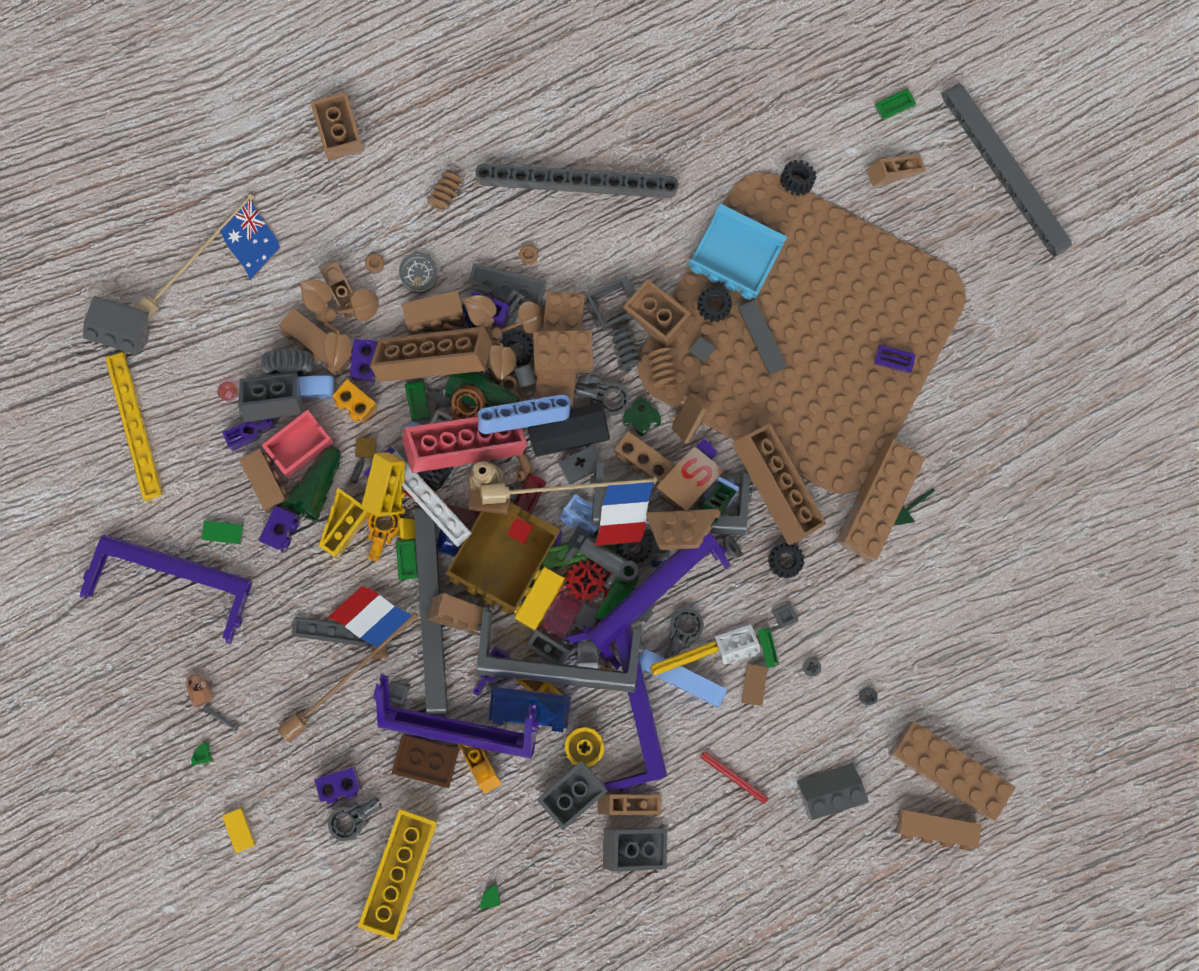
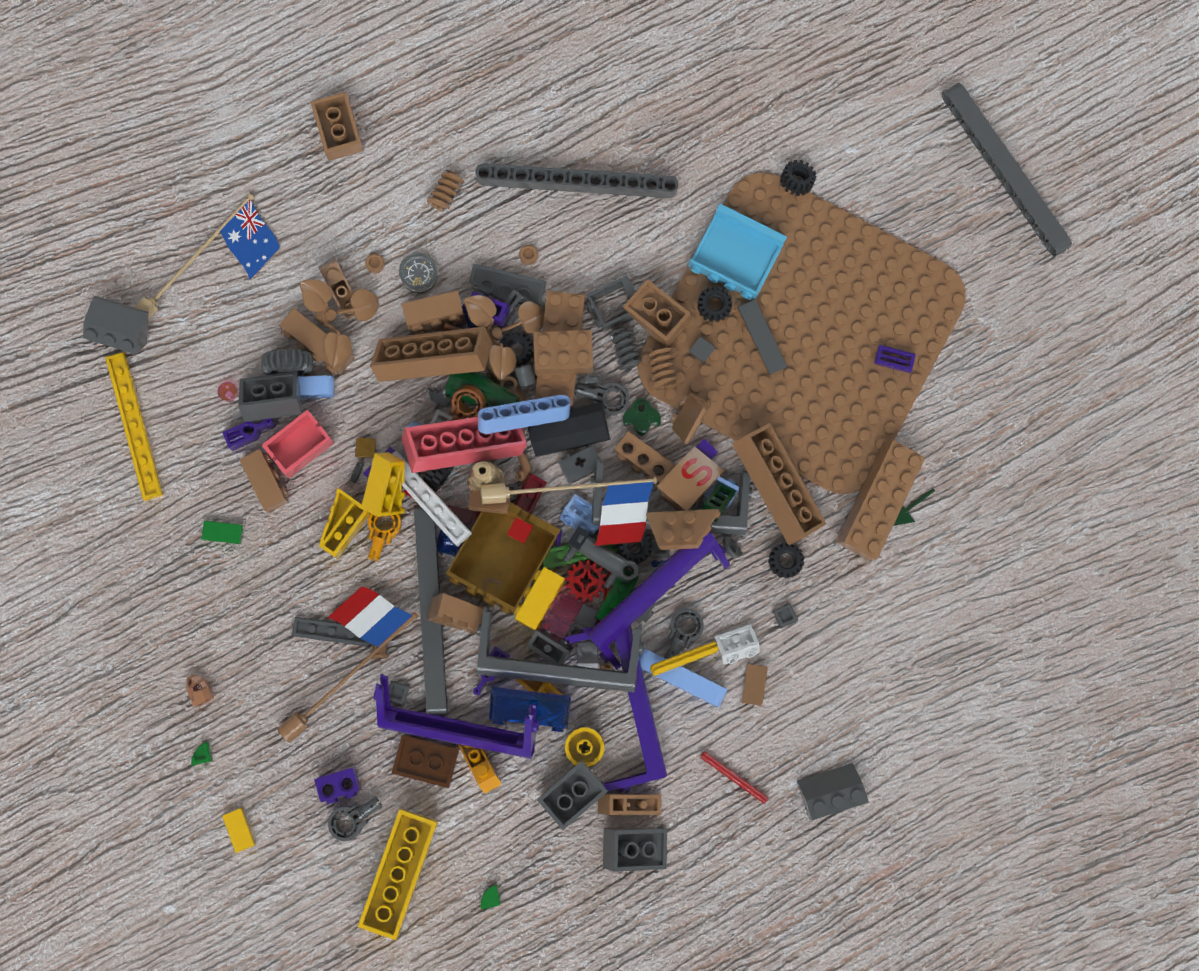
(172, 565): dark purple piece -> none
(207, 709): dark grey hinge -> none
(279, 517): dark purple brick -> none
(310, 492): dark green cone -> none
(357, 398): light orange brick -> none
(359, 360): dark purple brick -> none
(407, 529): yellow slope -> none
(407, 559): green tile -> none
(417, 401): green tile -> none
(768, 647): green tile -> none
(817, 670): dark grey bush -> none
(862, 697): dark grey bush -> none
(895, 104): green tile -> none
(895, 169): medium nougat slope -> none
(938, 828): medium nougat brick -> none
(952, 771): medium nougat brick -> none

